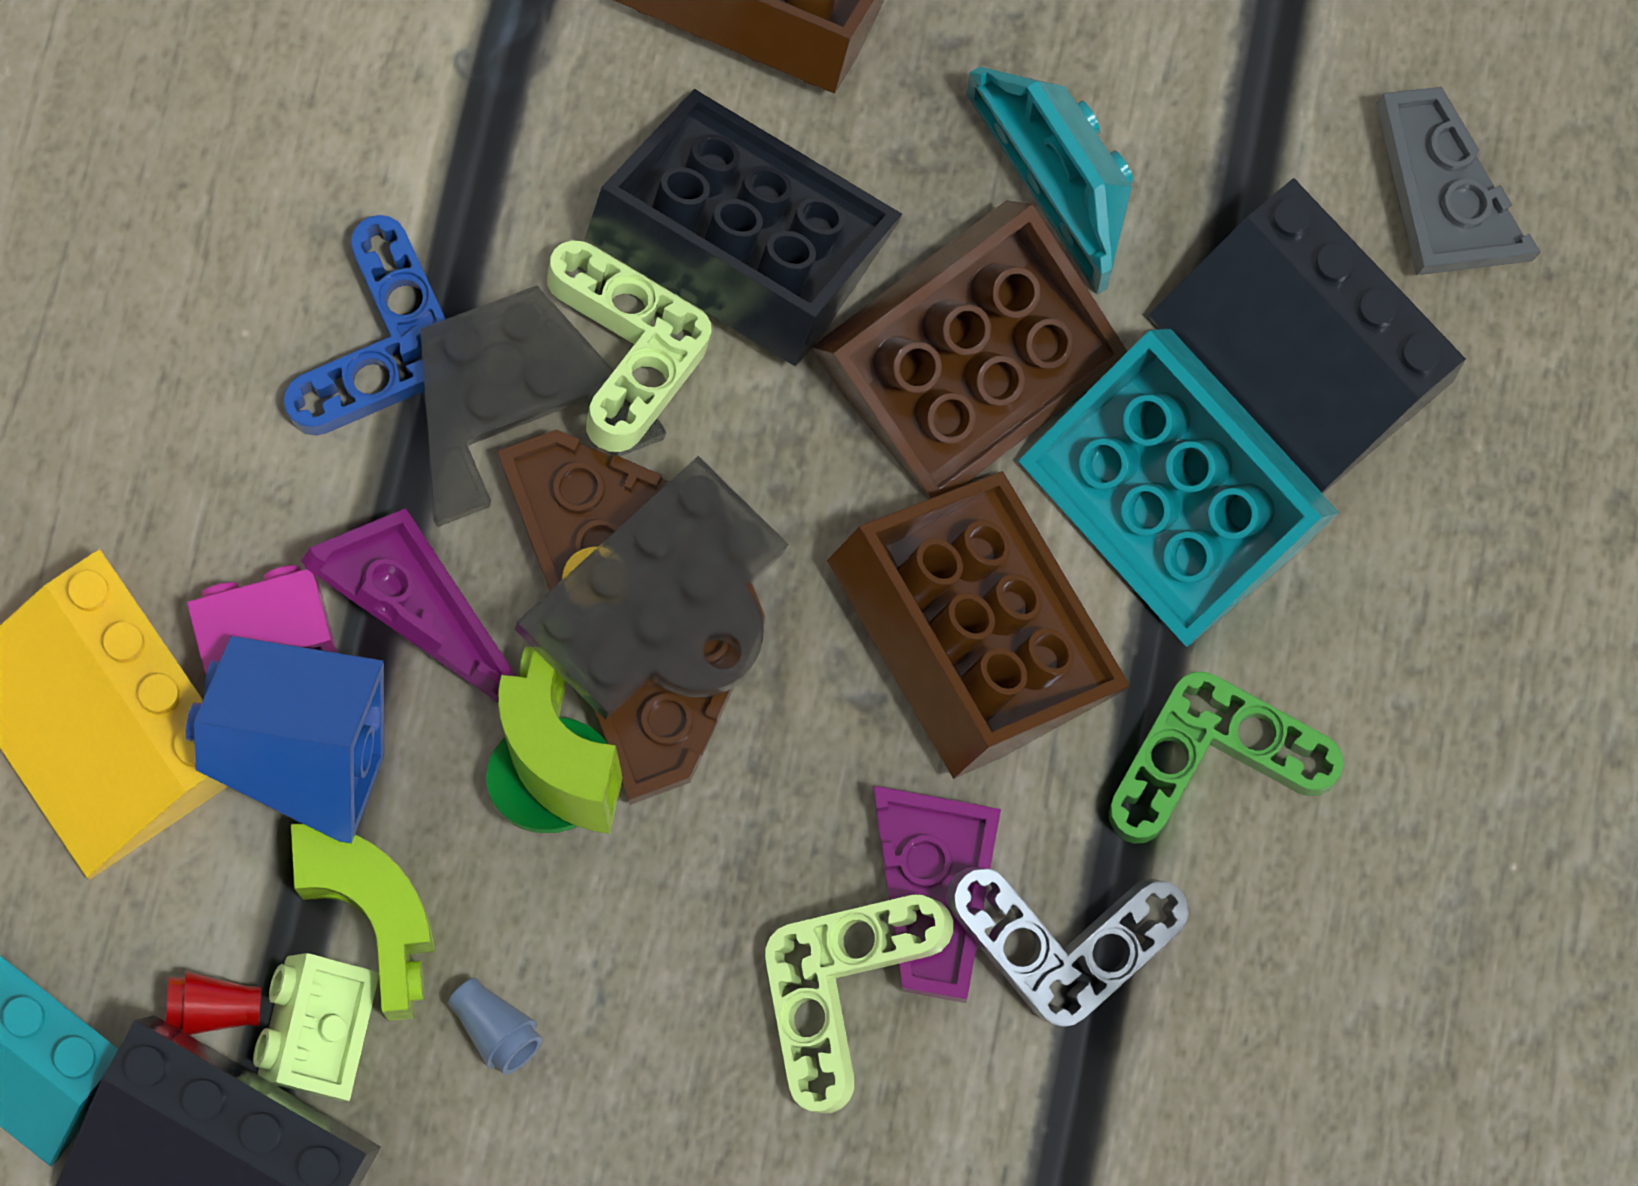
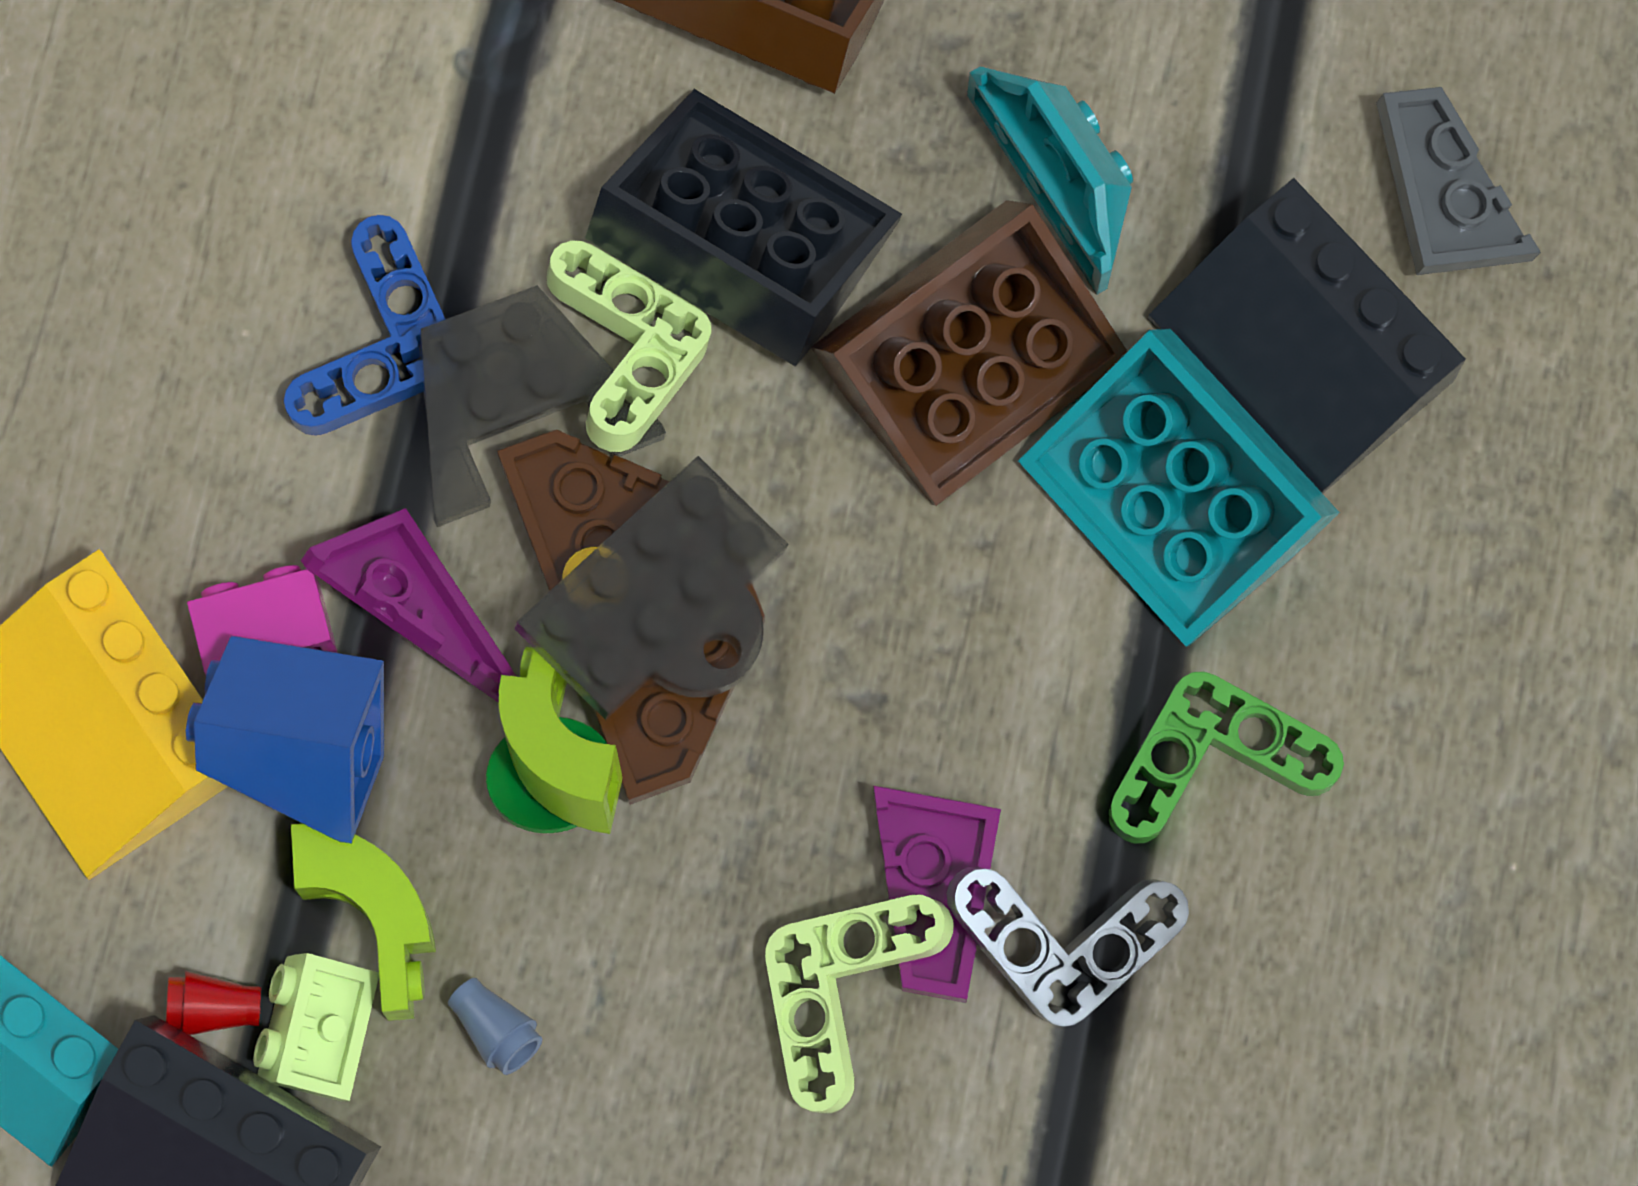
(976, 622): reddish brown slope -> none

